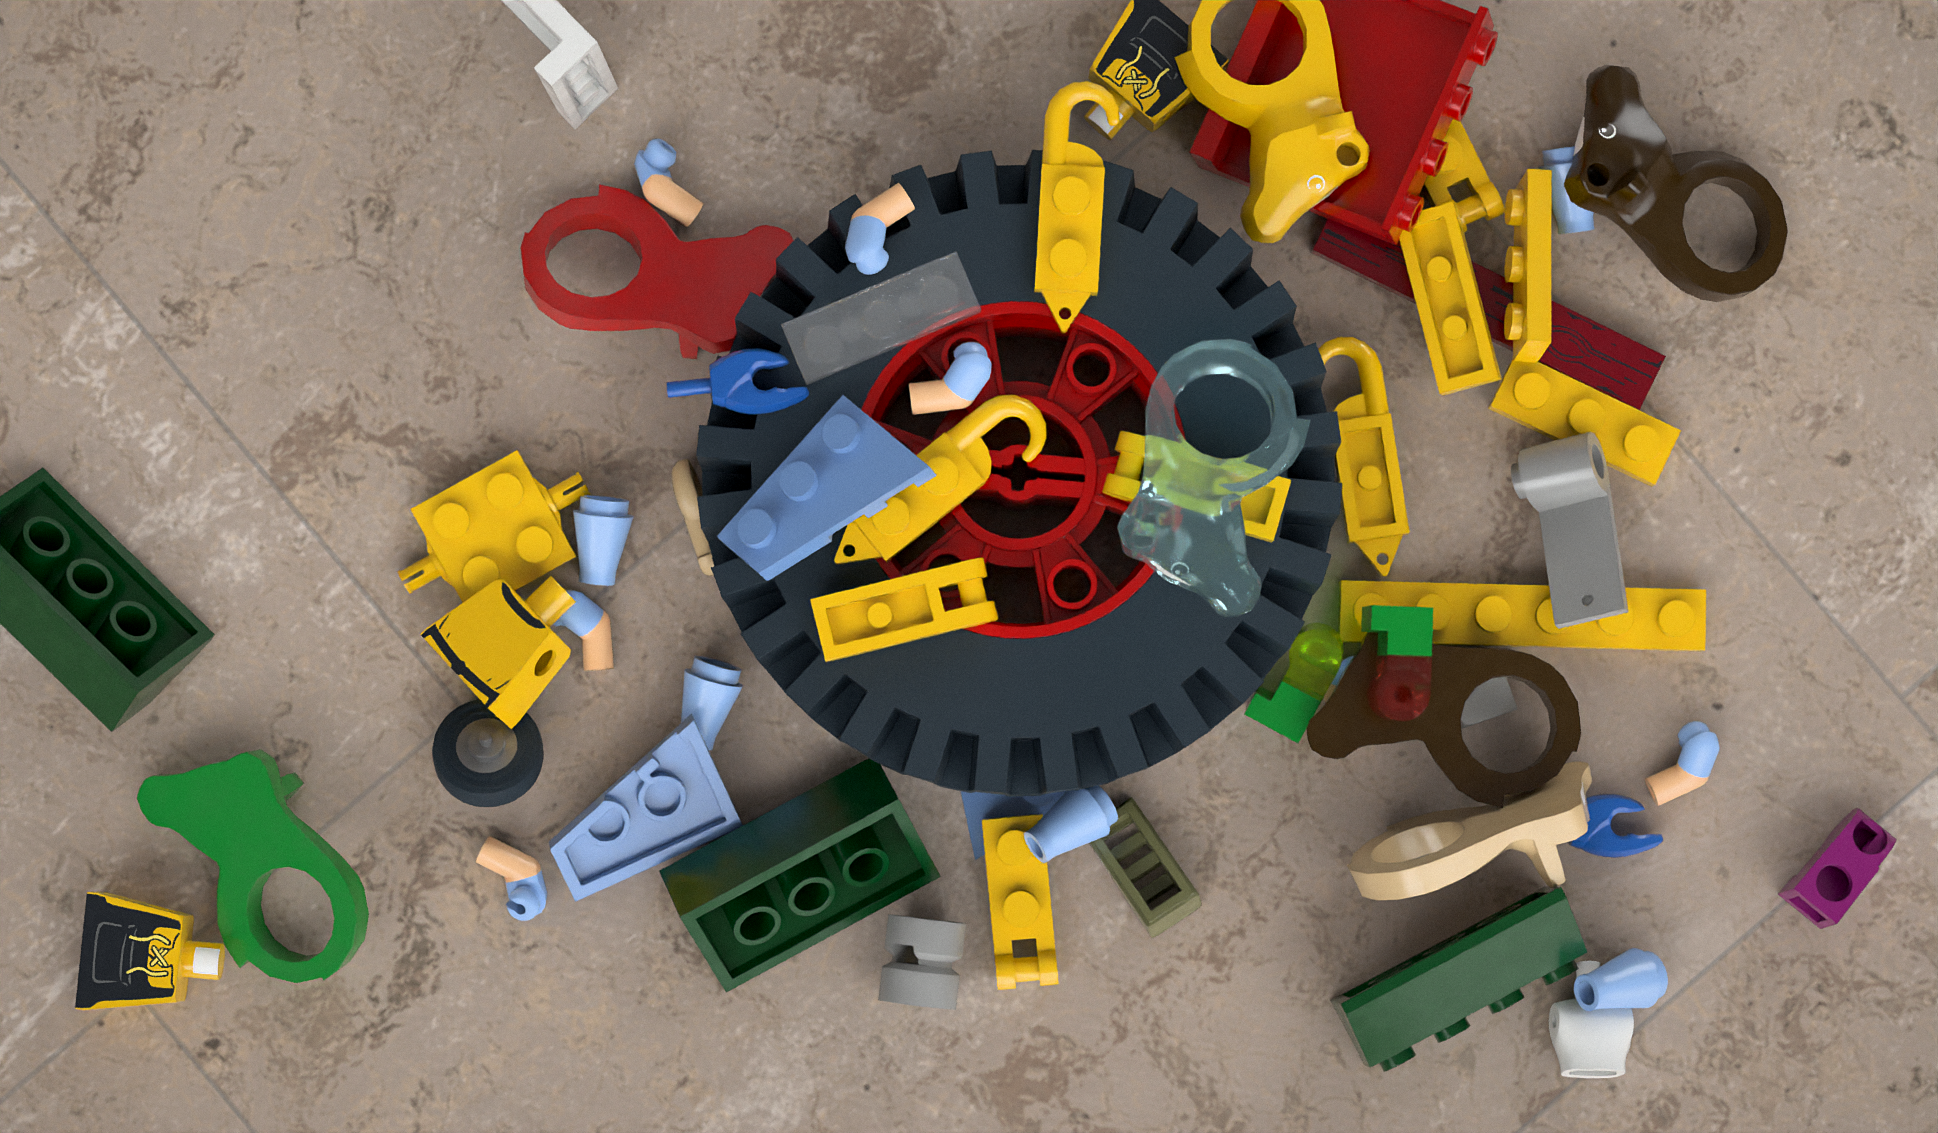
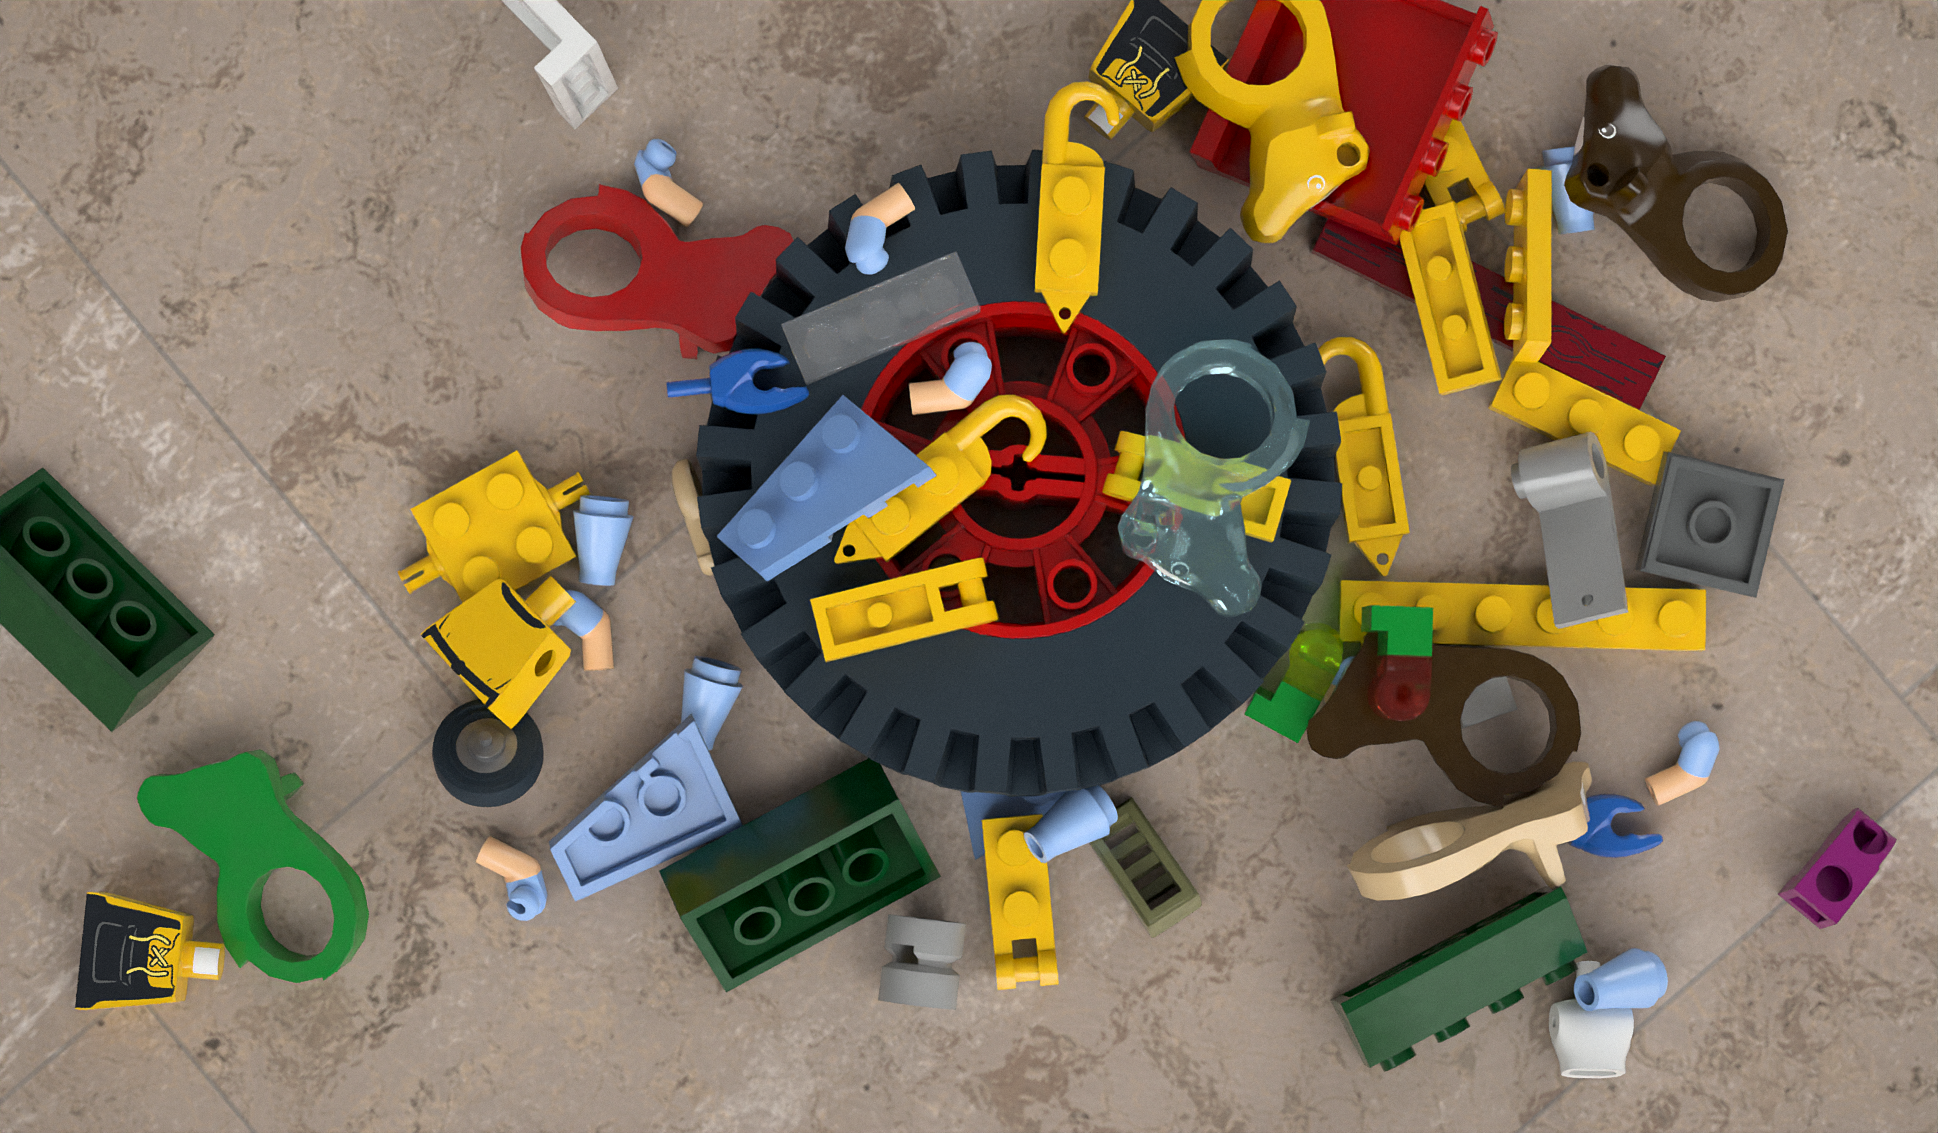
(1709, 524): none -> dark grey plate

